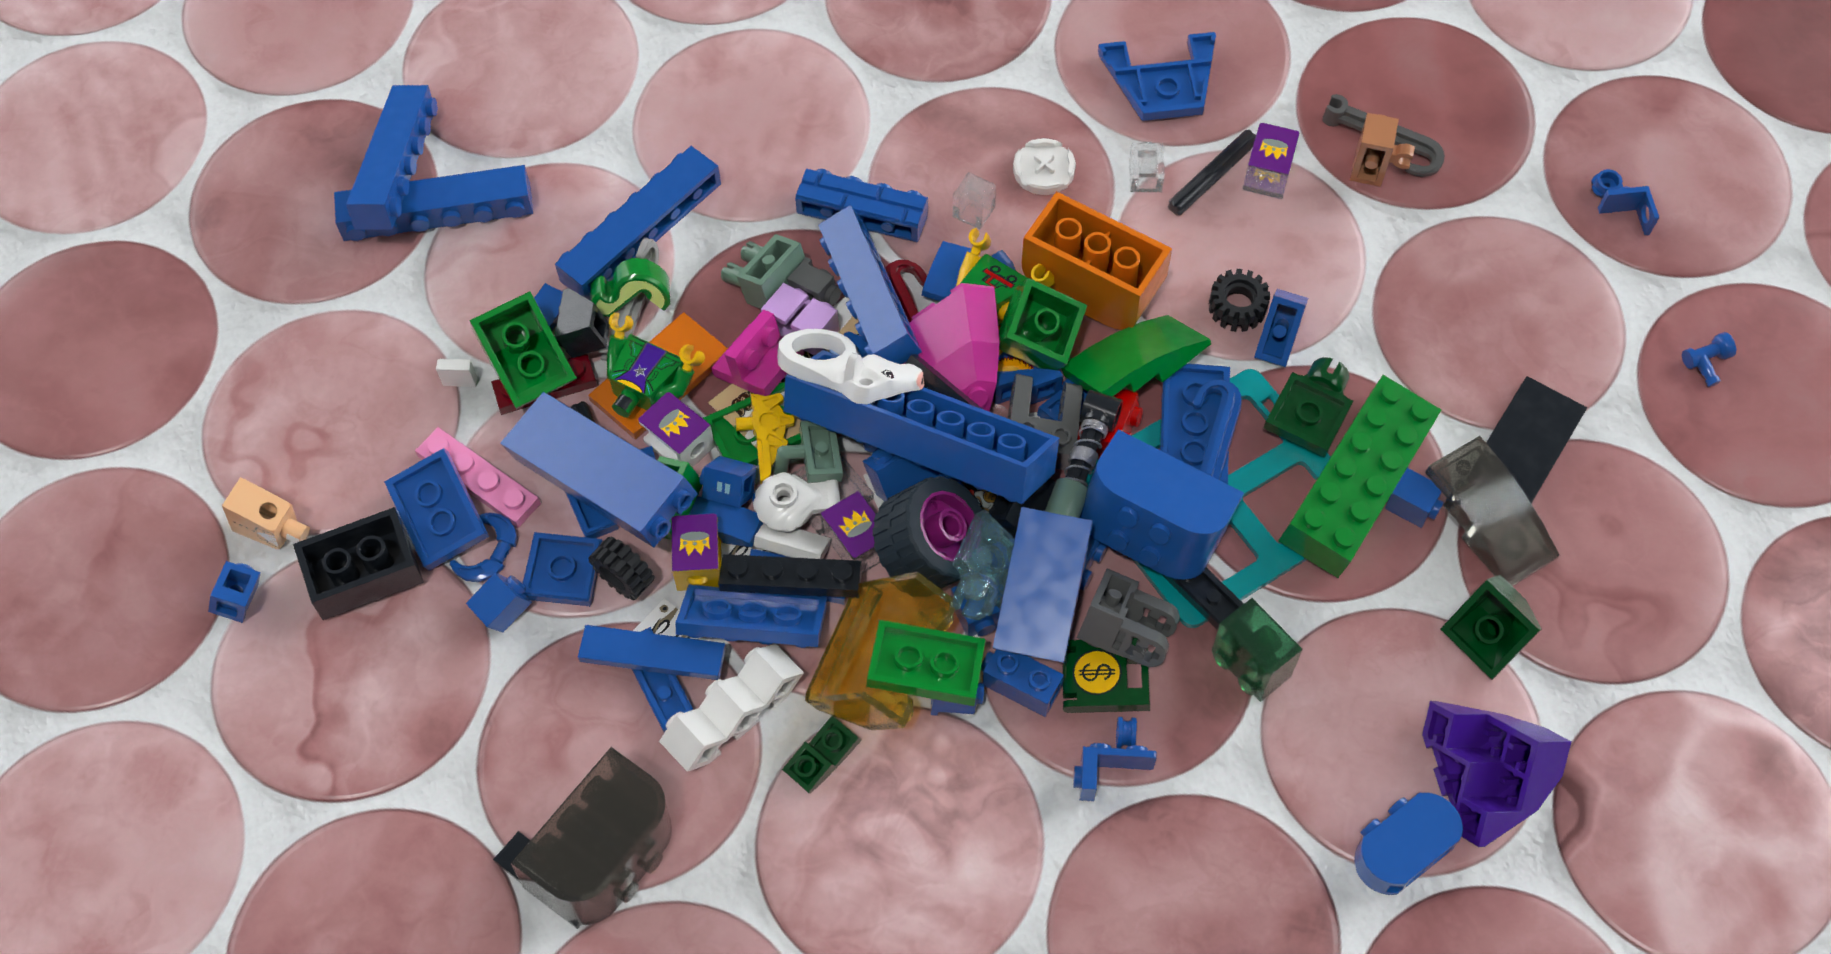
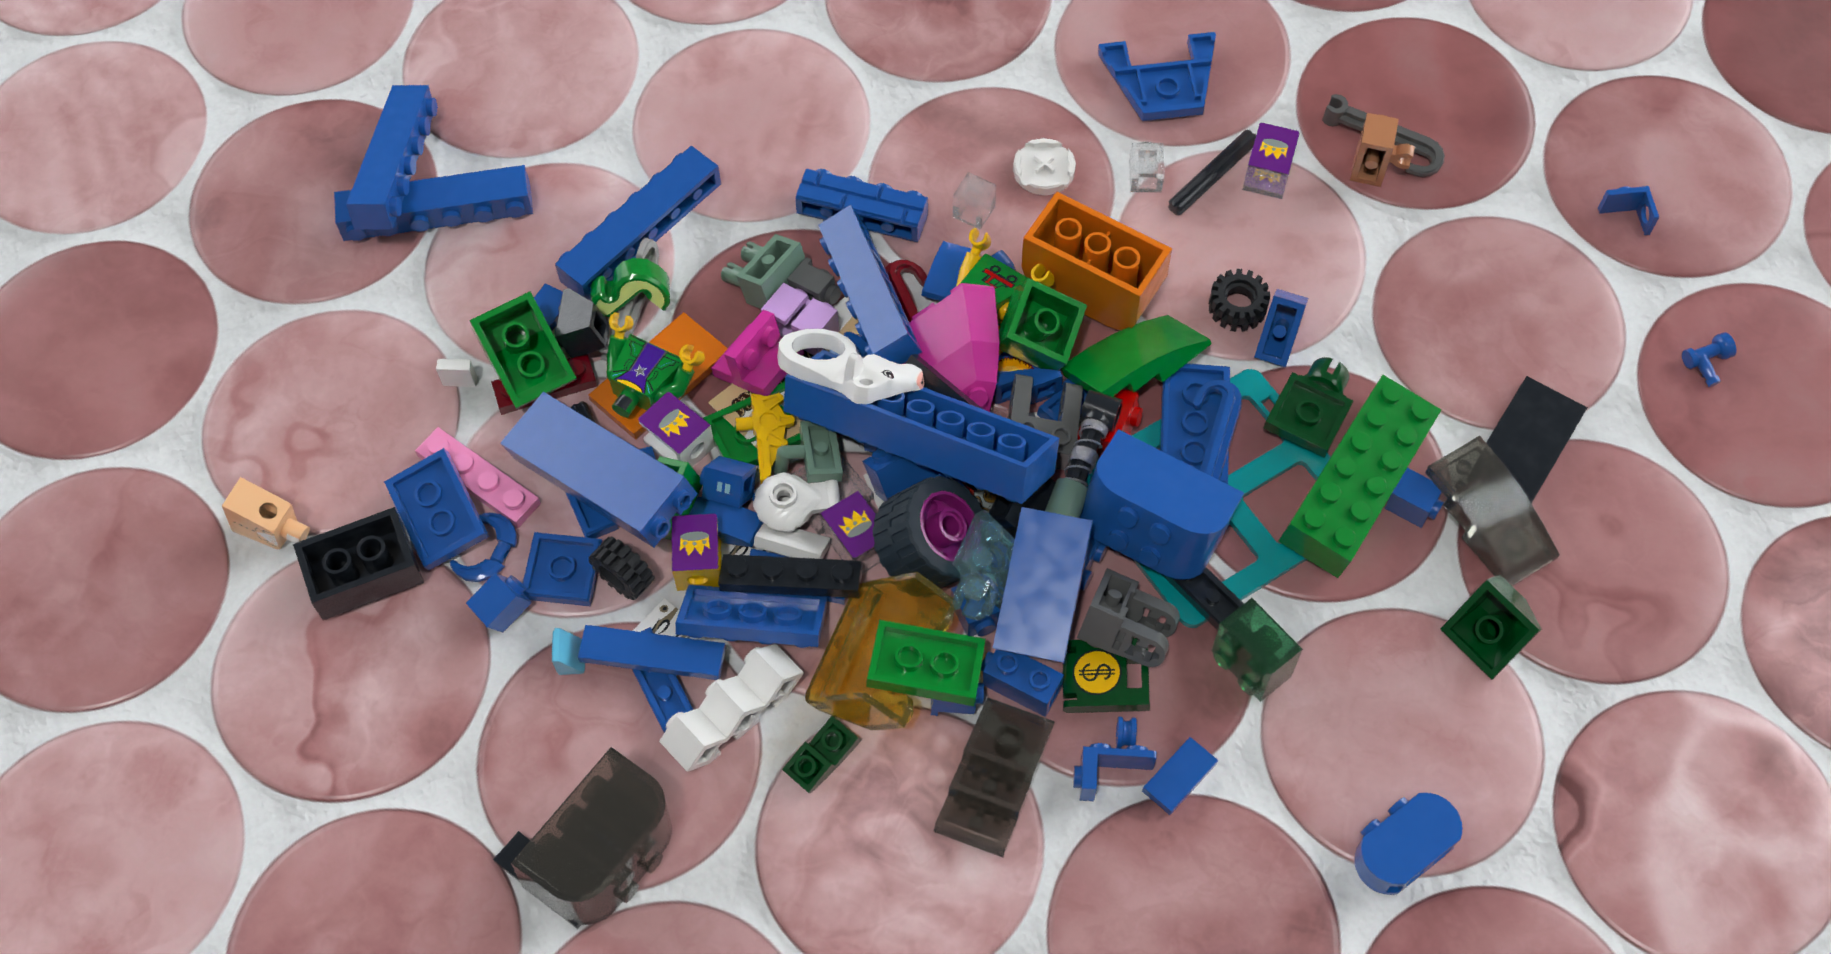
(234, 591): blue brick -> none
(565, 653): none -> medium azure slope
(994, 777): none -> clear smoke slope
(1179, 775): none -> blue tile
(1492, 766): dark purple brick -> none
(1605, 181): blue plate -> none

